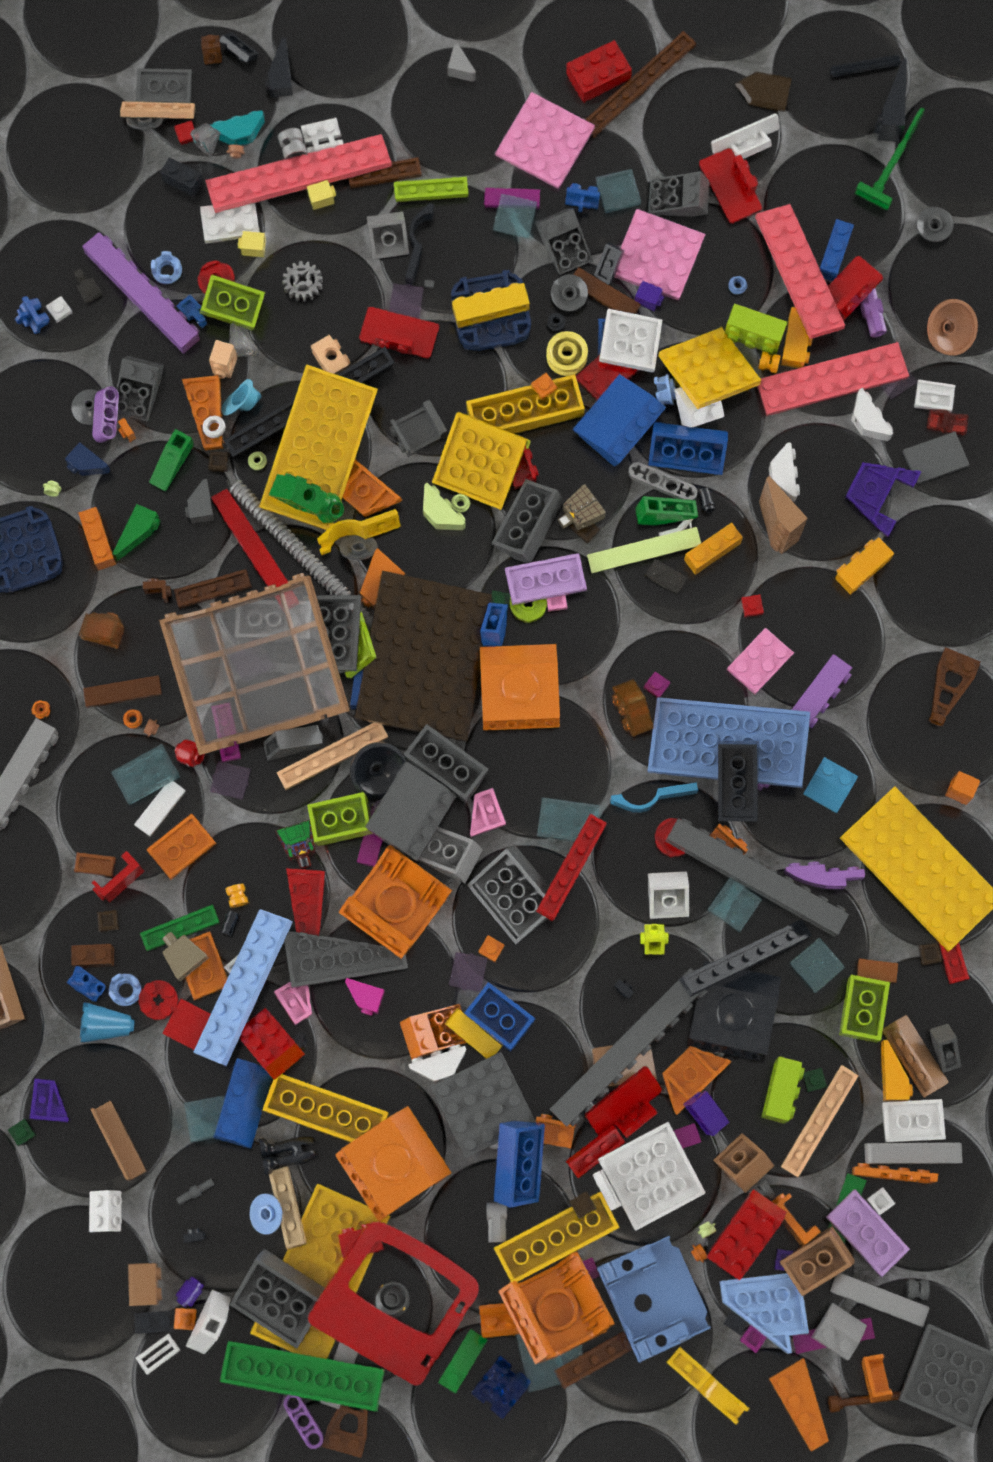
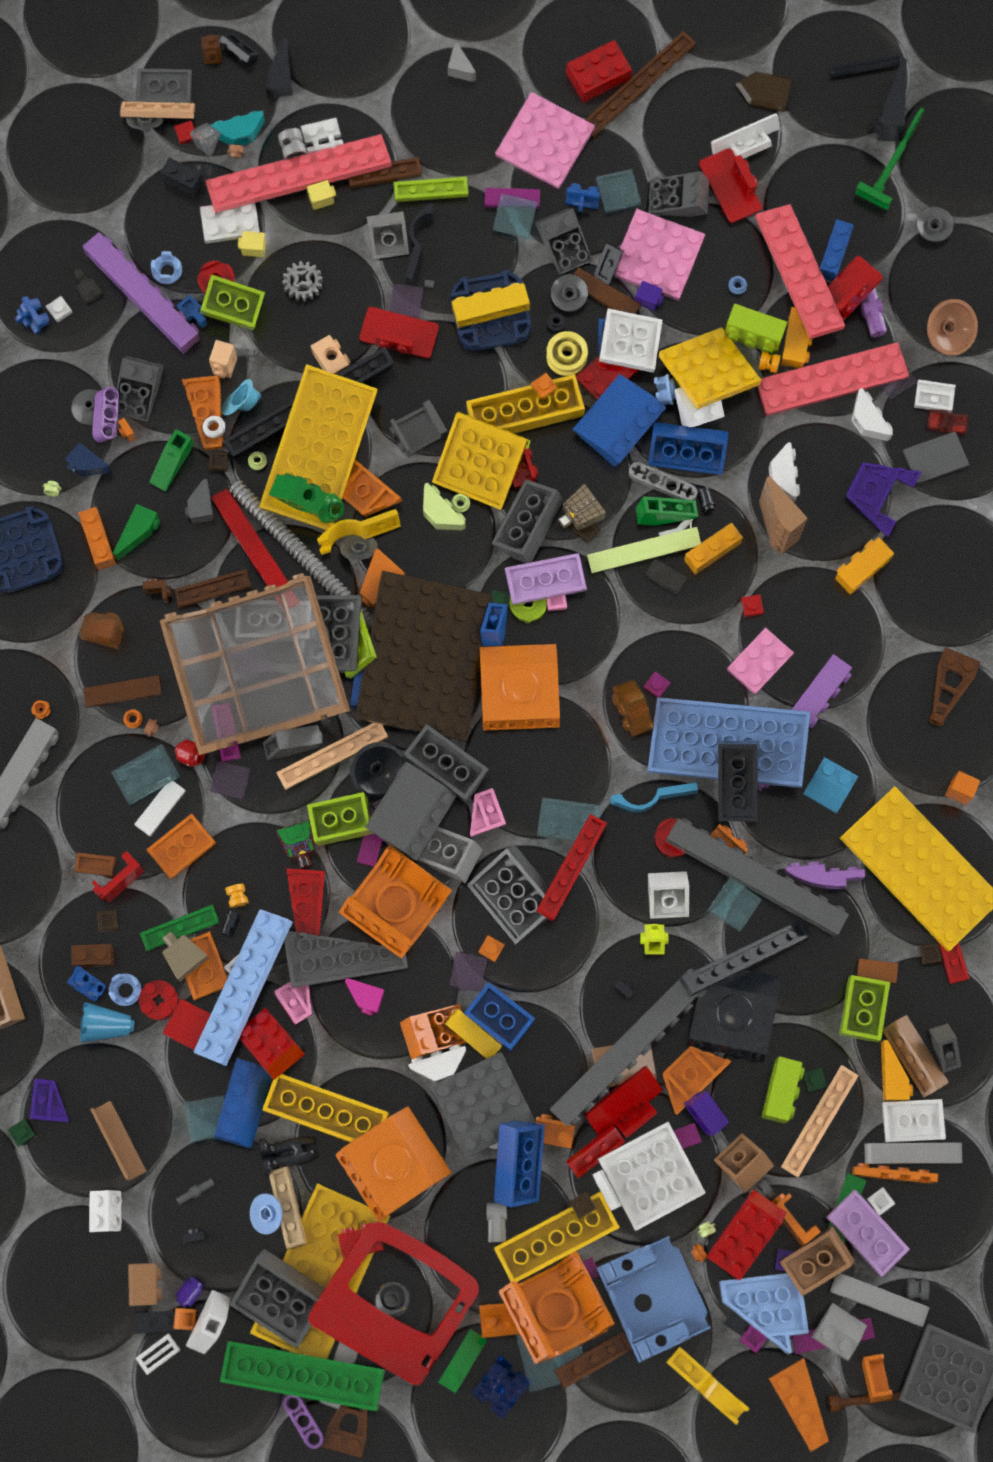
(817, 965): clear light blue plate -> none

